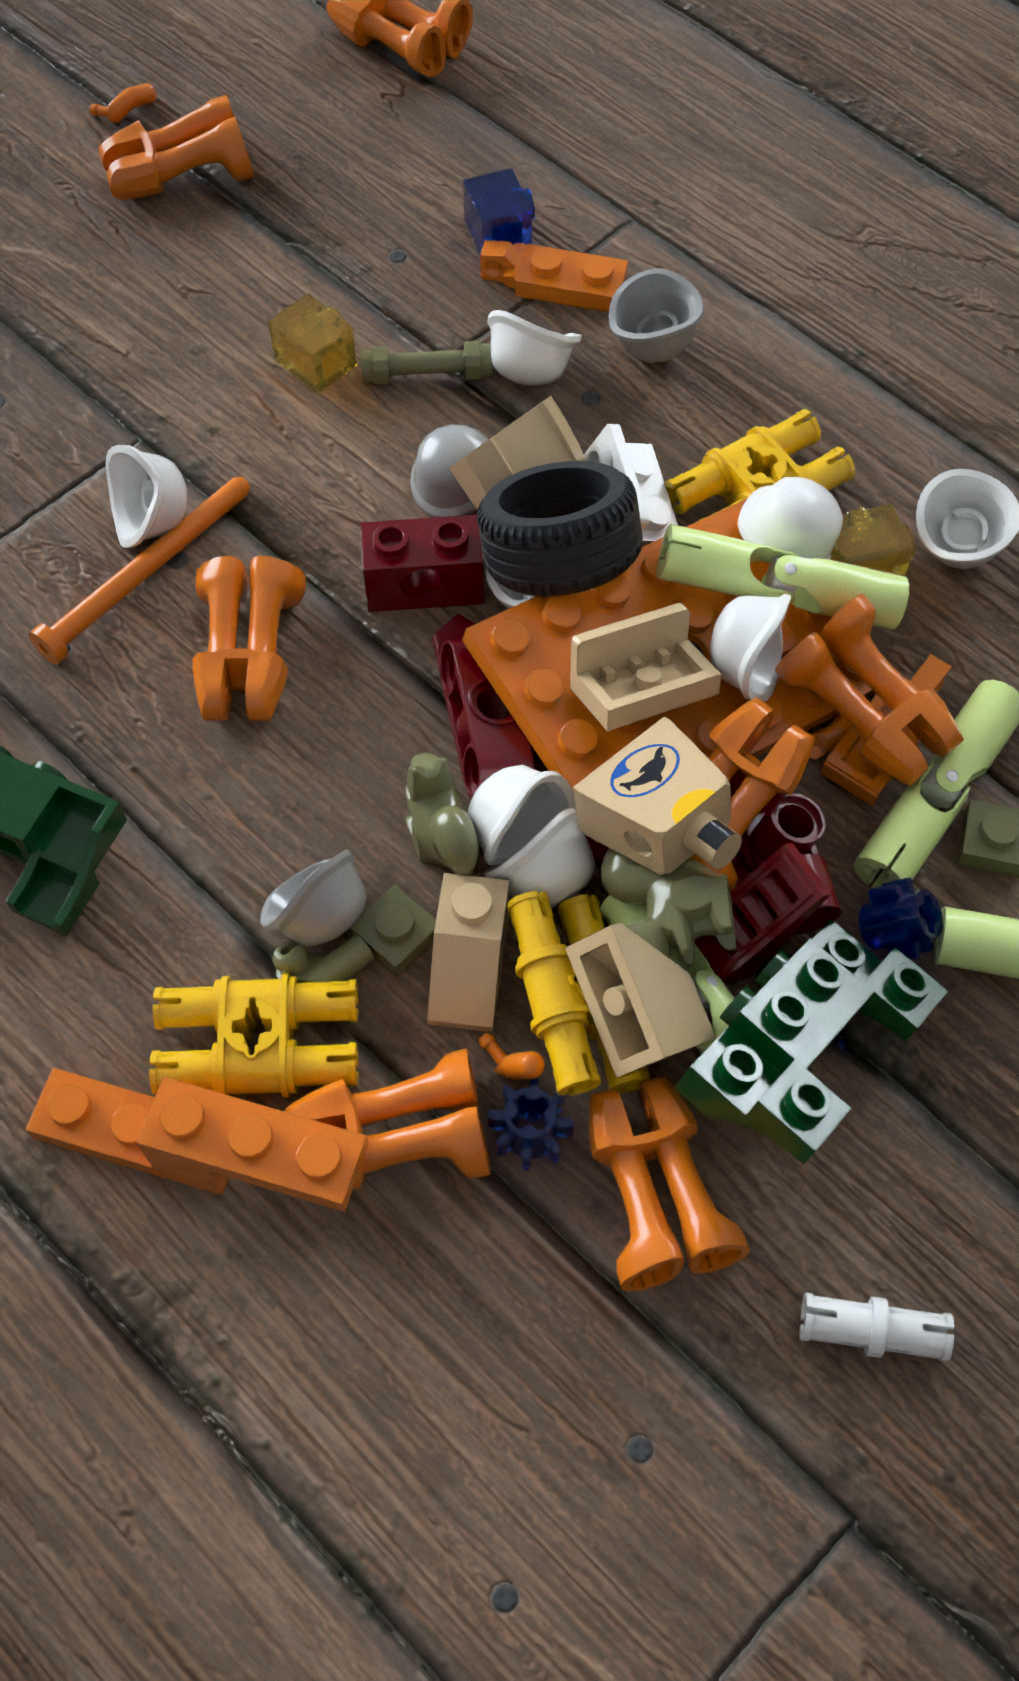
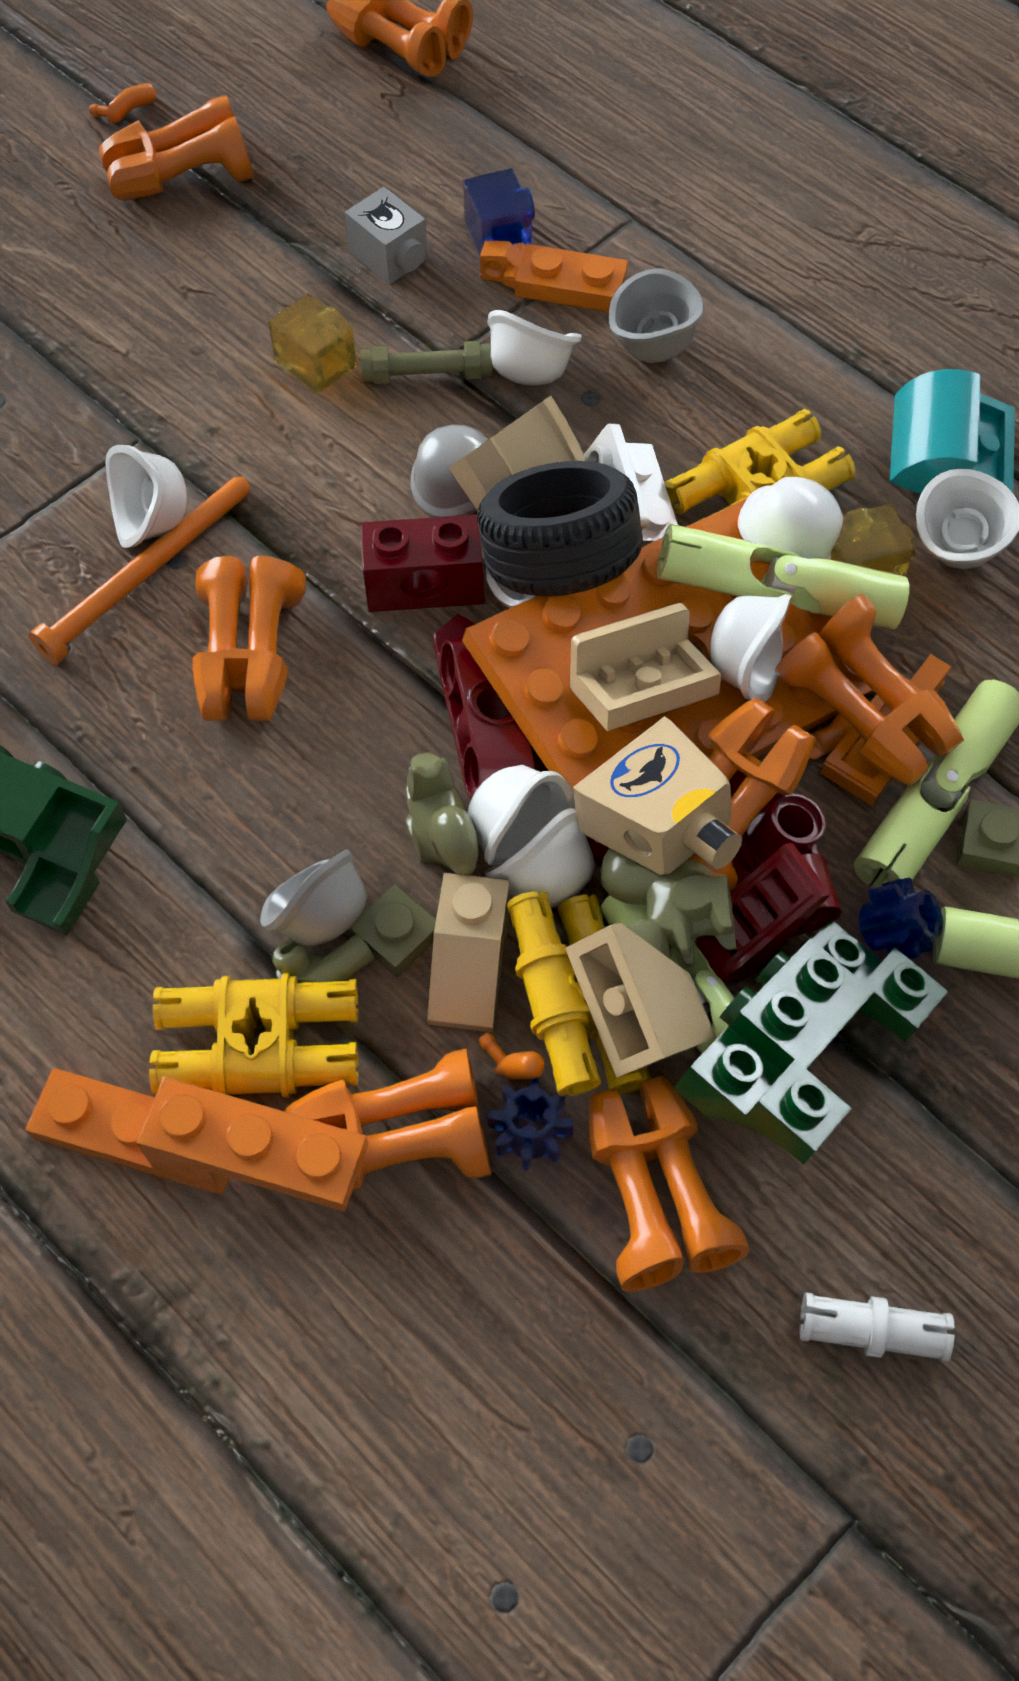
(386, 235): none -> light grey brick
(947, 426): none -> teal brick

